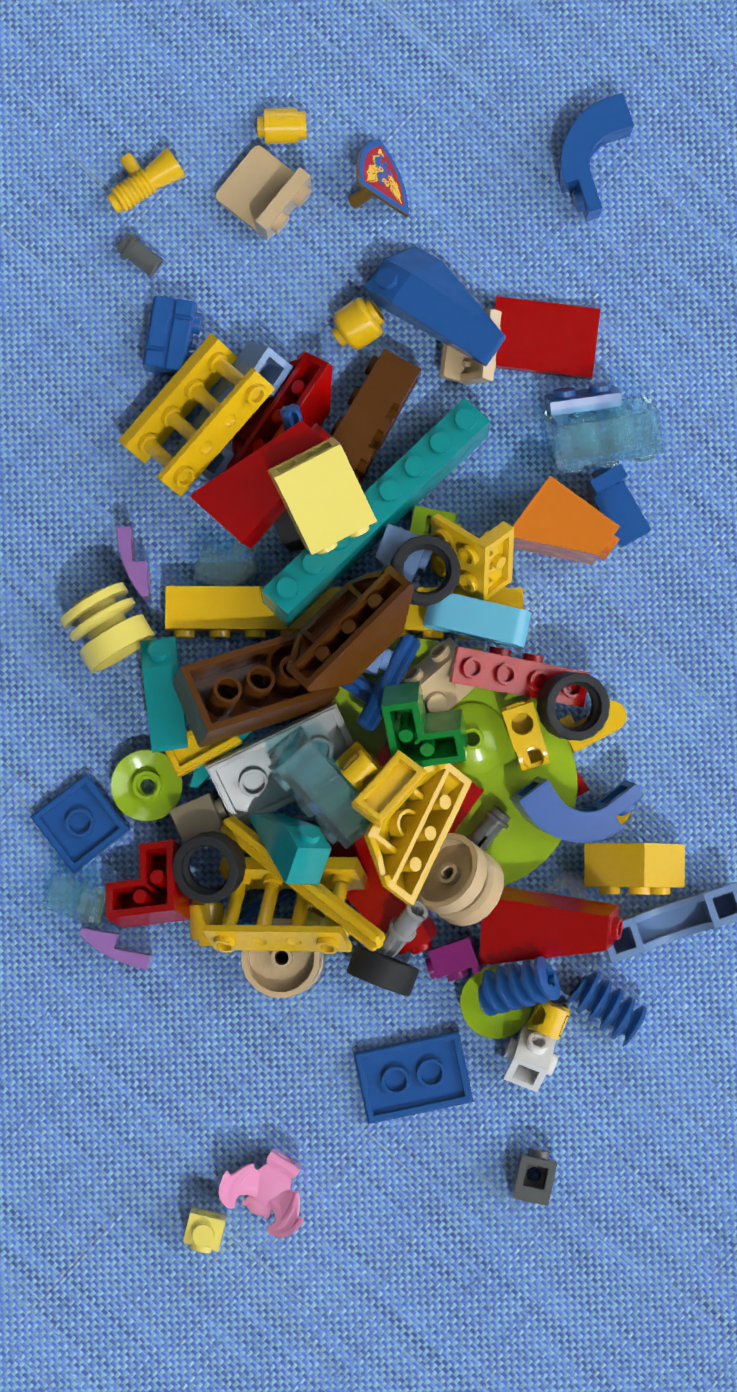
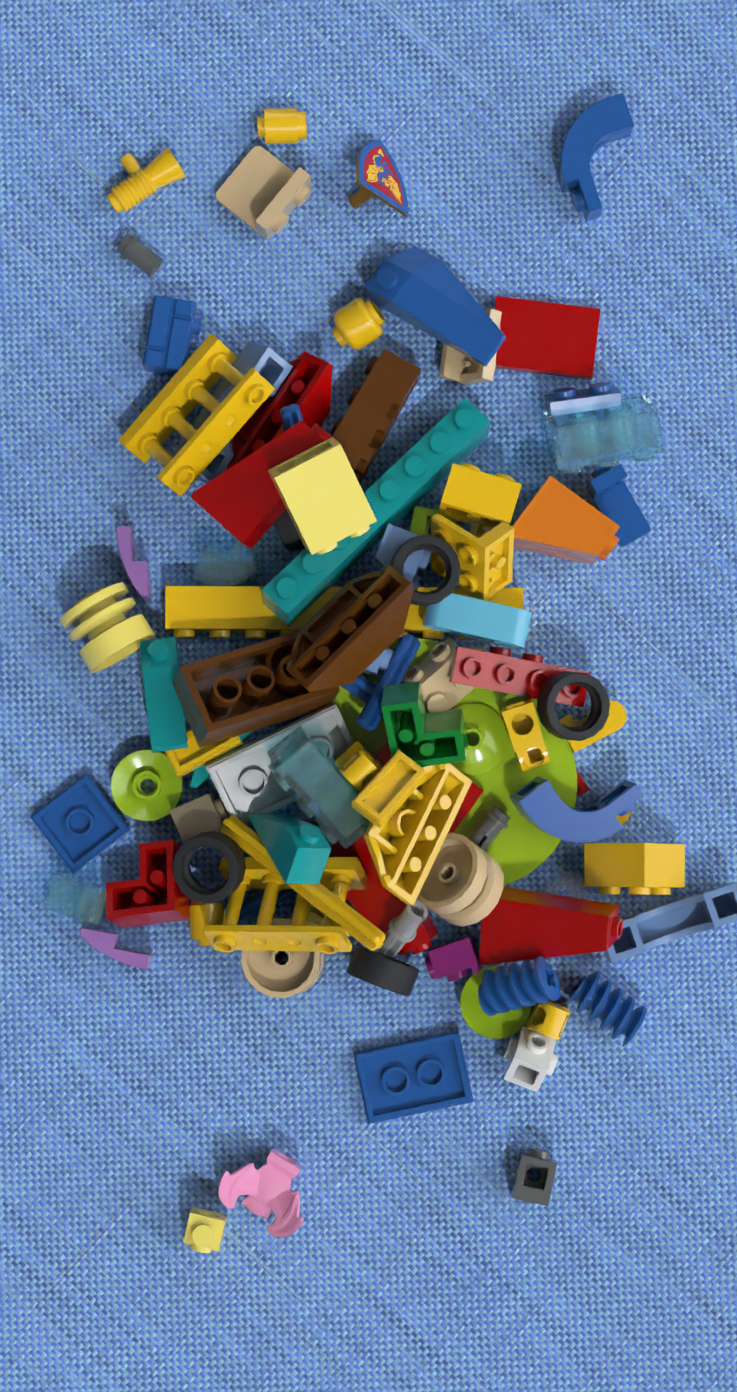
(479, 498): none -> yellow brick

